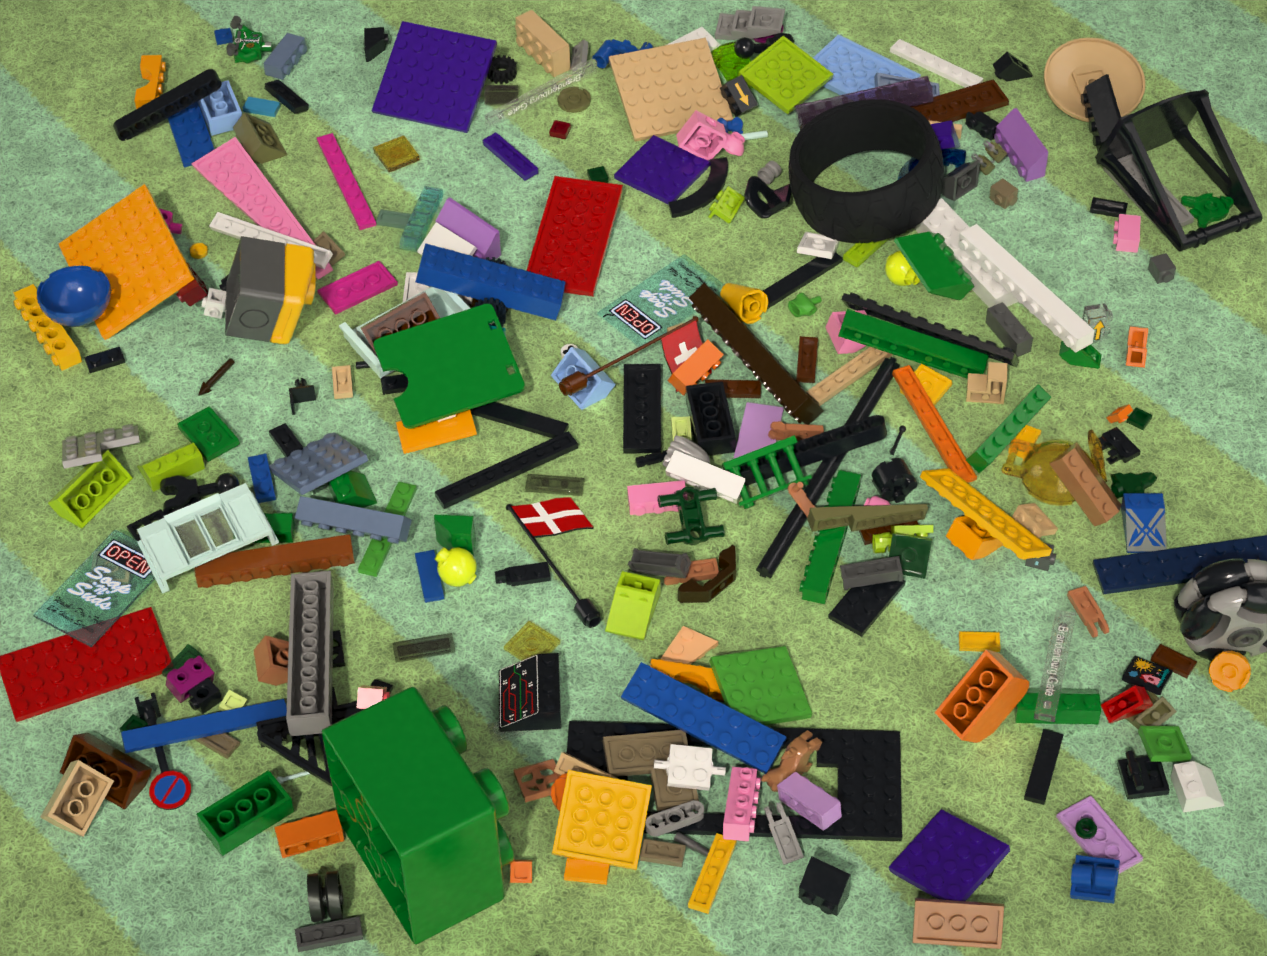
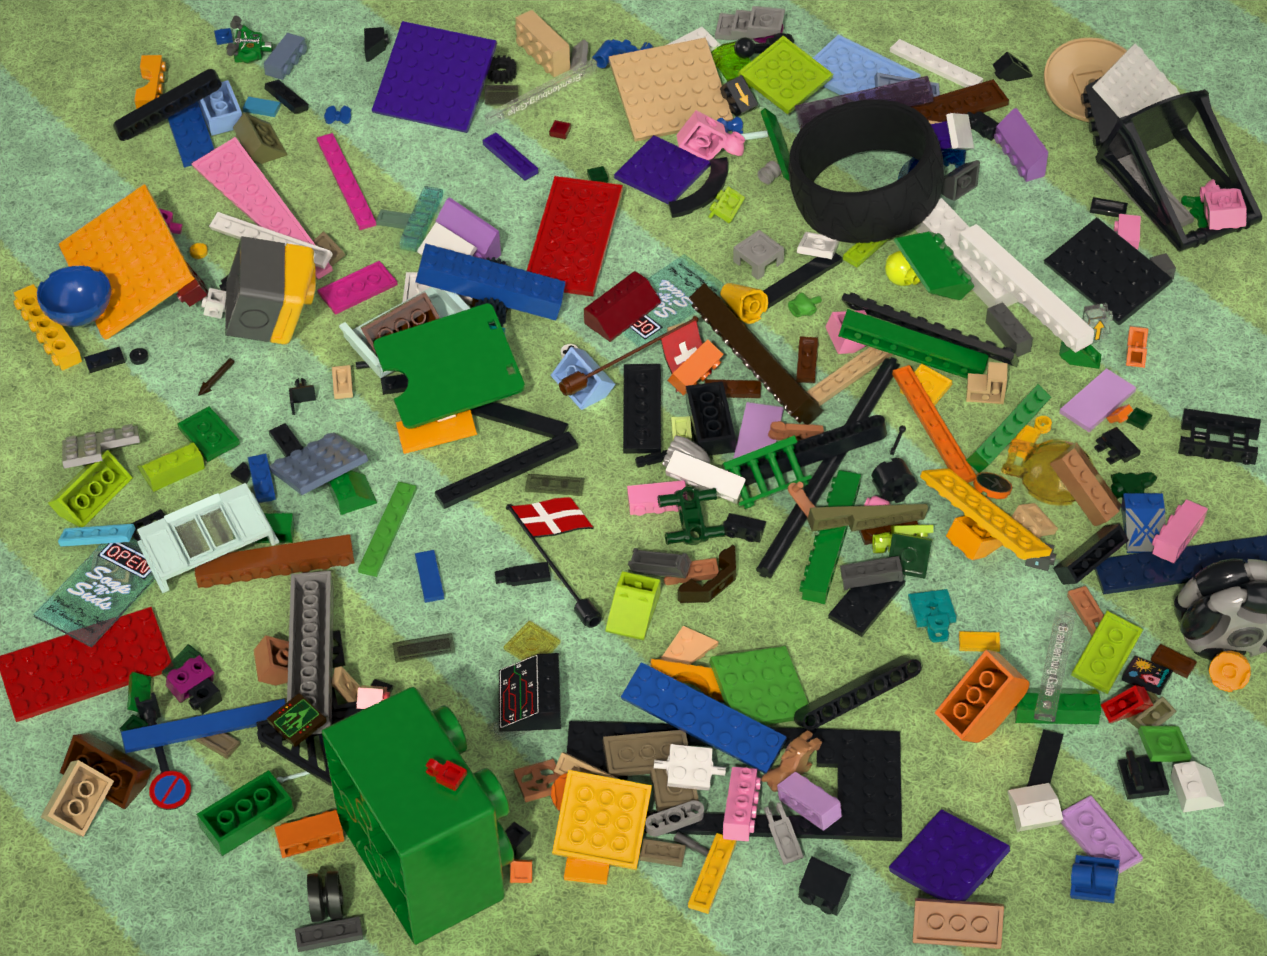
(96, 535): none -> medium azure tile
(138, 356): none -> black tile
(138, 687): none -> green plate
(189, 492): black piece -> none
(232, 701): yellowish green plate -> none
(241, 473): none -> black tile
(296, 720): none -> tile
(332, 115): none -> blue piece
(345, 684): none -> tan plate
(353, 519): sand blue brick -> none
(396, 153): clear yellow plate -> none
(447, 774): none -> red plate
(455, 532): green slope -> none
(456, 566): neon yellow brick -> none
(519, 839): none -> black brick
(574, 99): olive tile -> none
(621, 306): none -> dark red slope
(744, 528): none -> black bracket
(758, 252): none -> light grey panel
(776, 198): black piece -> none
(777, 141): none -> green tile
(849, 695): none -> black beam
(937, 619): none -> teal plate
(960, 131): none -> white tile
(993, 485): none -> tile
(995, 152): olive piece -> none
(1003, 193): dark tan brick -> none
(1035, 807): none -> white slope
(1043, 419): none -> yellow bush
(1086, 823): dark green plate -> none
(1091, 554): none -> black brick
(1096, 454): clear yellow slope -> none
(1097, 400): none -> lavender tile
(1107, 652): none -> lime tile
(1108, 270): none -> black plate
(1133, 83): none -> white plate
(1179, 531): none -> bright pink brick
(1220, 425): none -> black fence
(1223, 206): none -> bright pink brick

